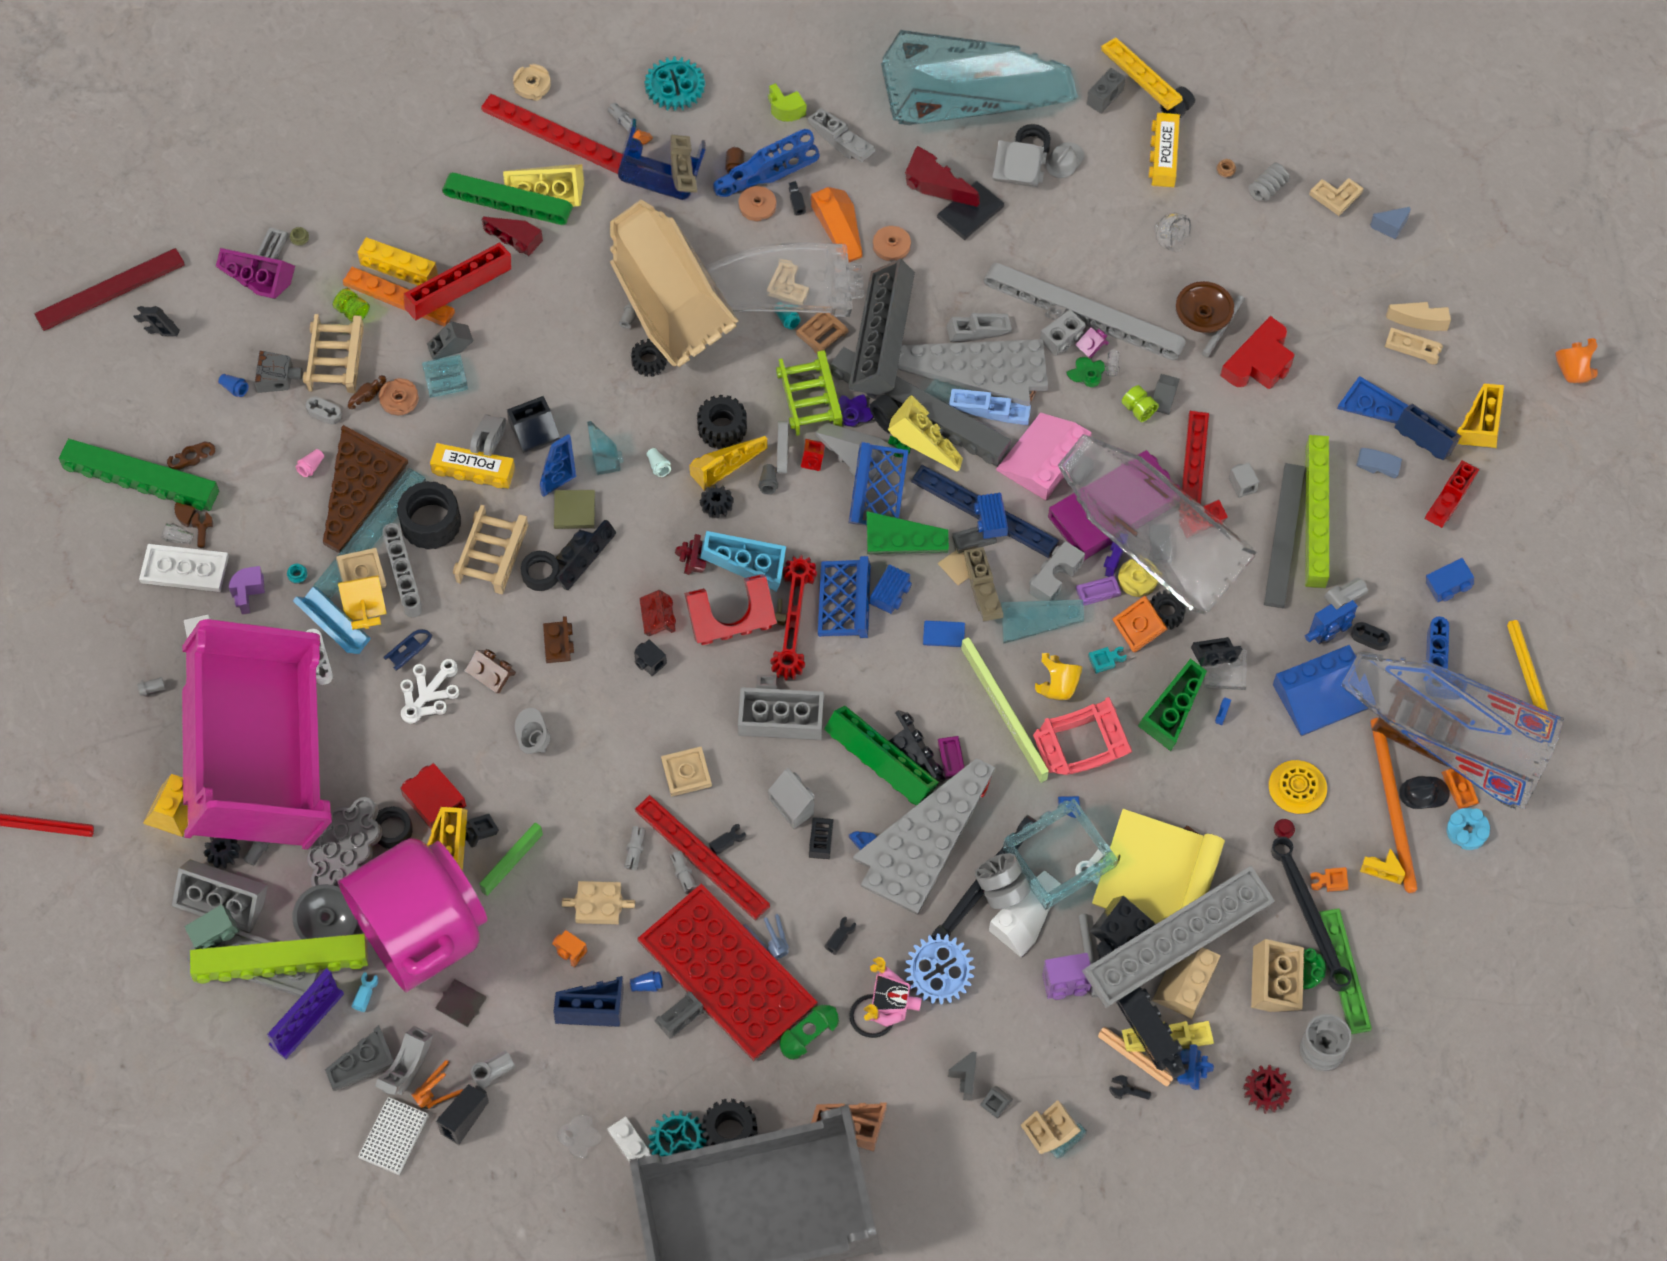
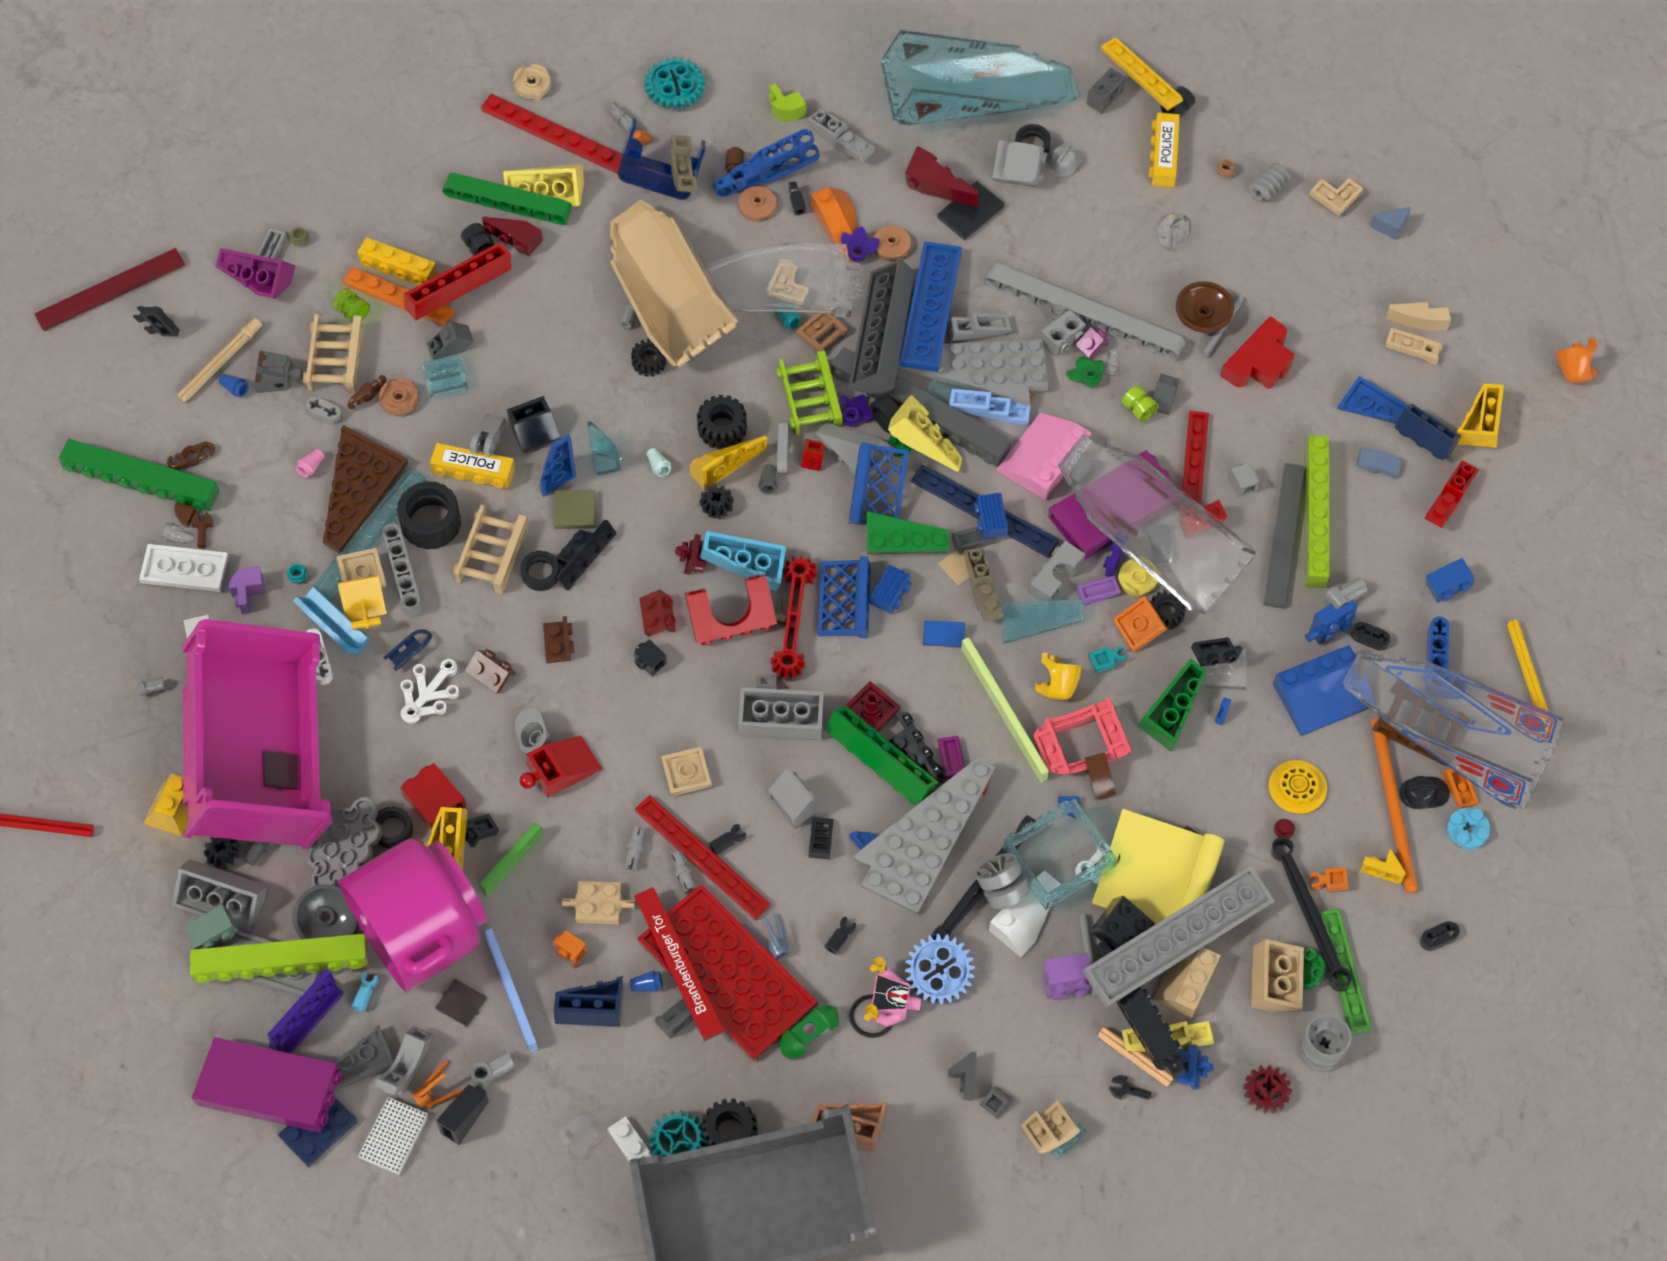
(220, 359): none -> tan axle
(267, 1084): none -> magenta brick
(280, 770): none -> clear smoke piece
(311, 1145): none -> dark blue plate
(476, 238): none -> black wheel
(510, 990): none -> light blue tile
(562, 764): none -> red slope
(679, 964): none -> red tile
(859, 242): none -> dark purple plate
(871, 696): none -> dark red plate
(930, 306): none -> blue plate
(1100, 775): none -> reddish brown slope
(1441, 940): none -> black beam

